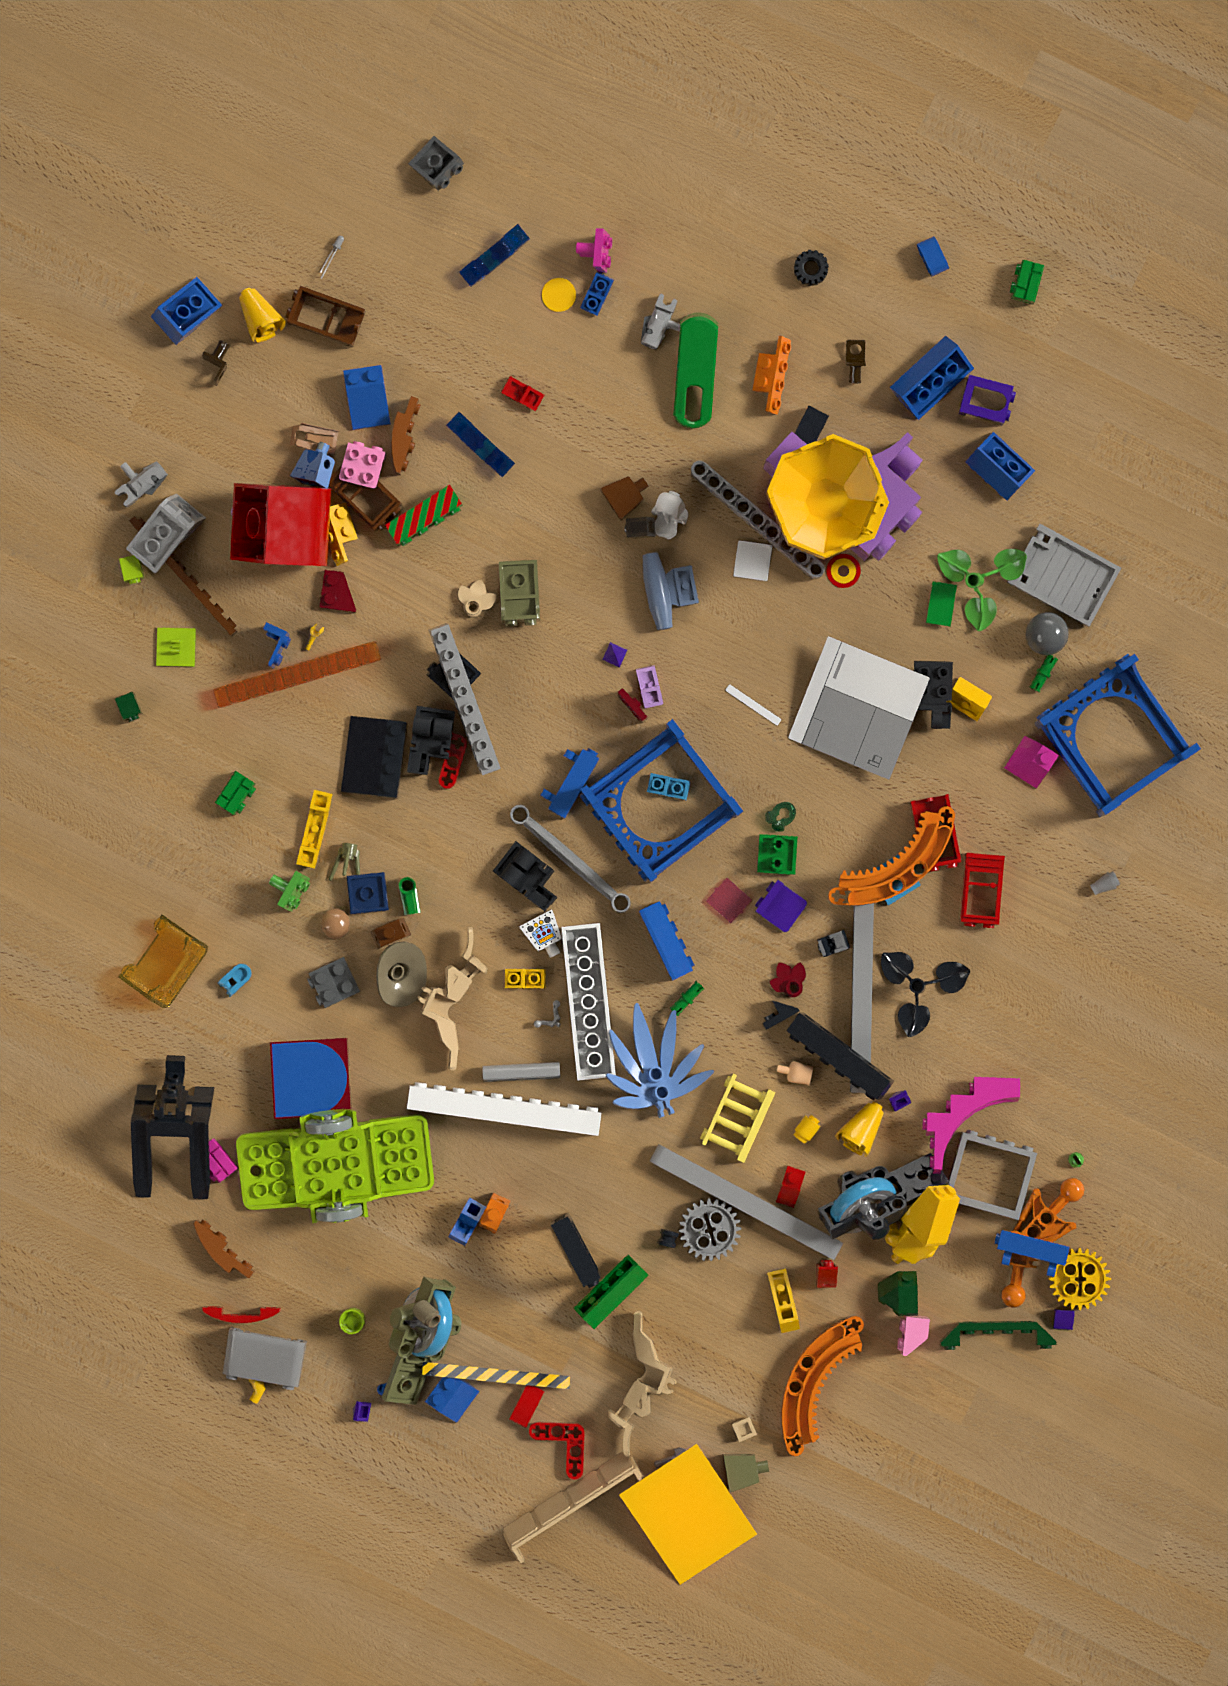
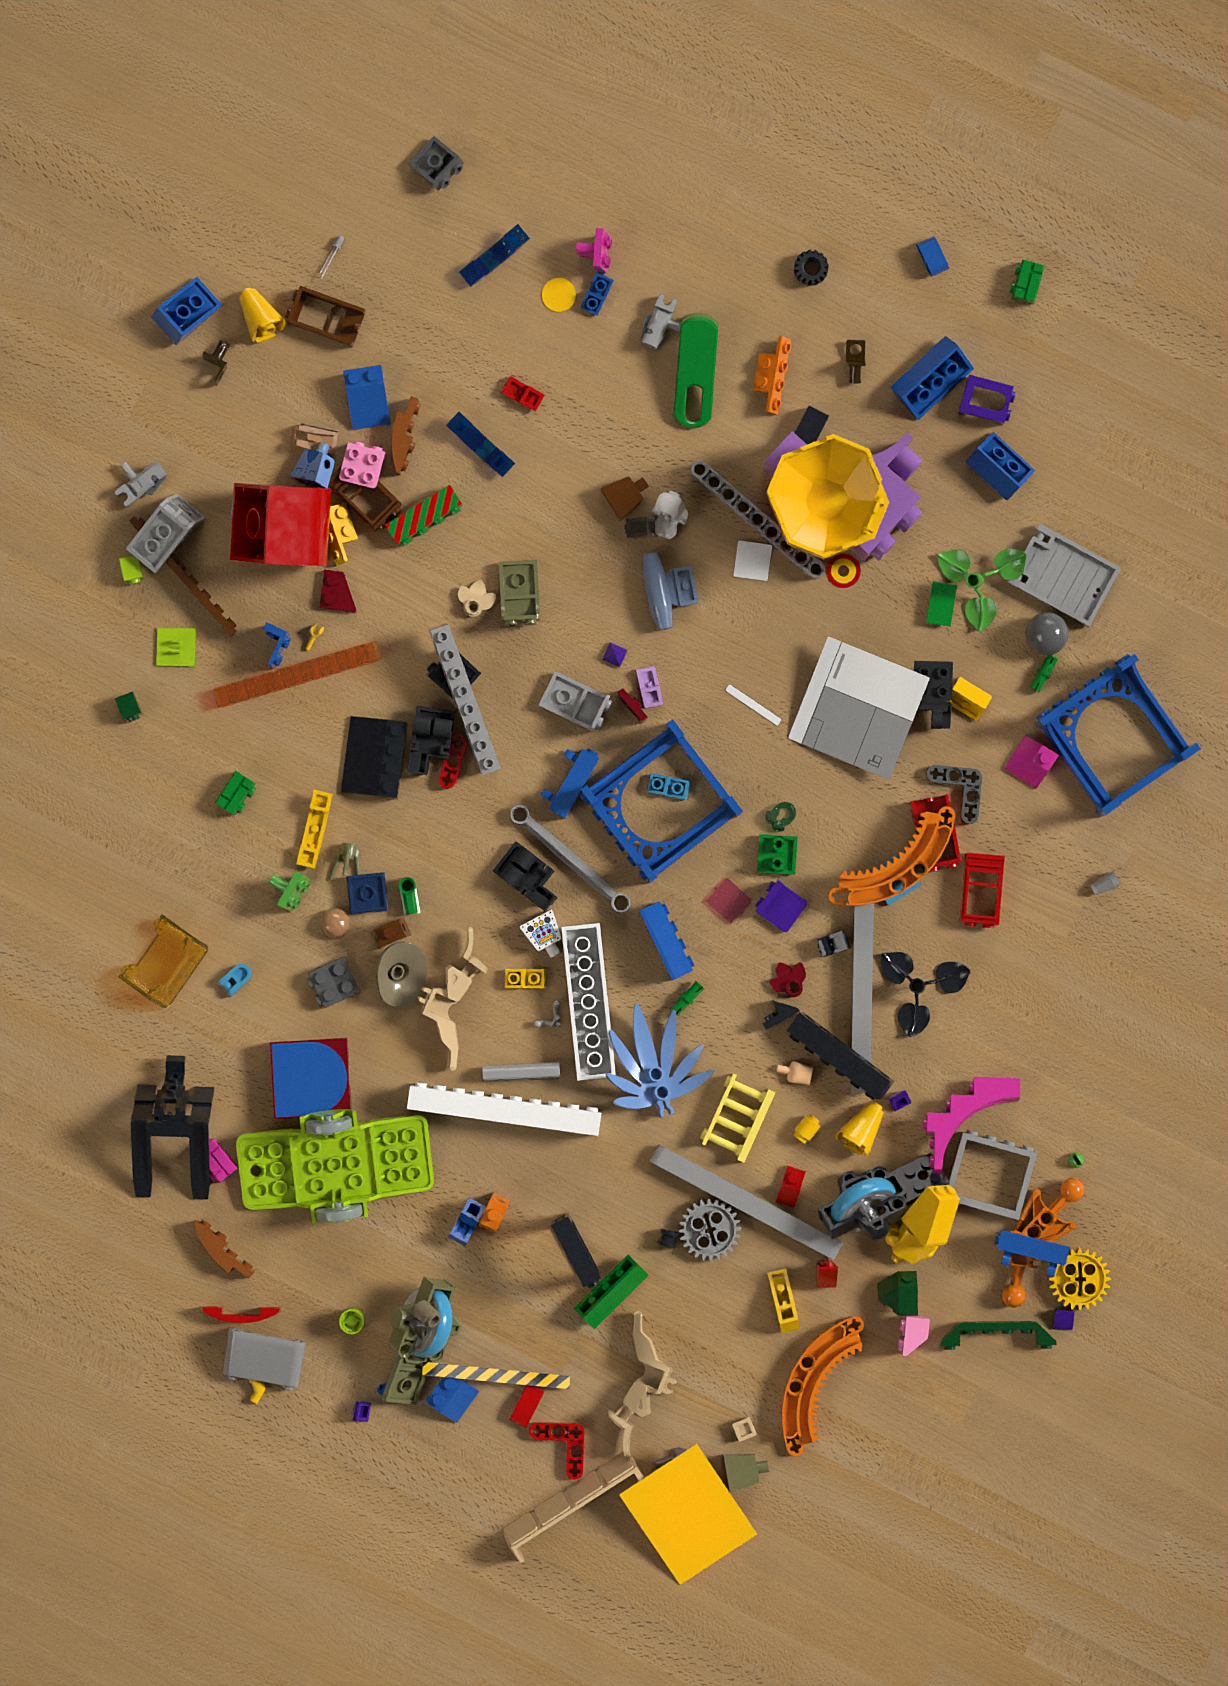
(575, 702): none -> light grey bracket
(967, 786): none -> dark grey beam

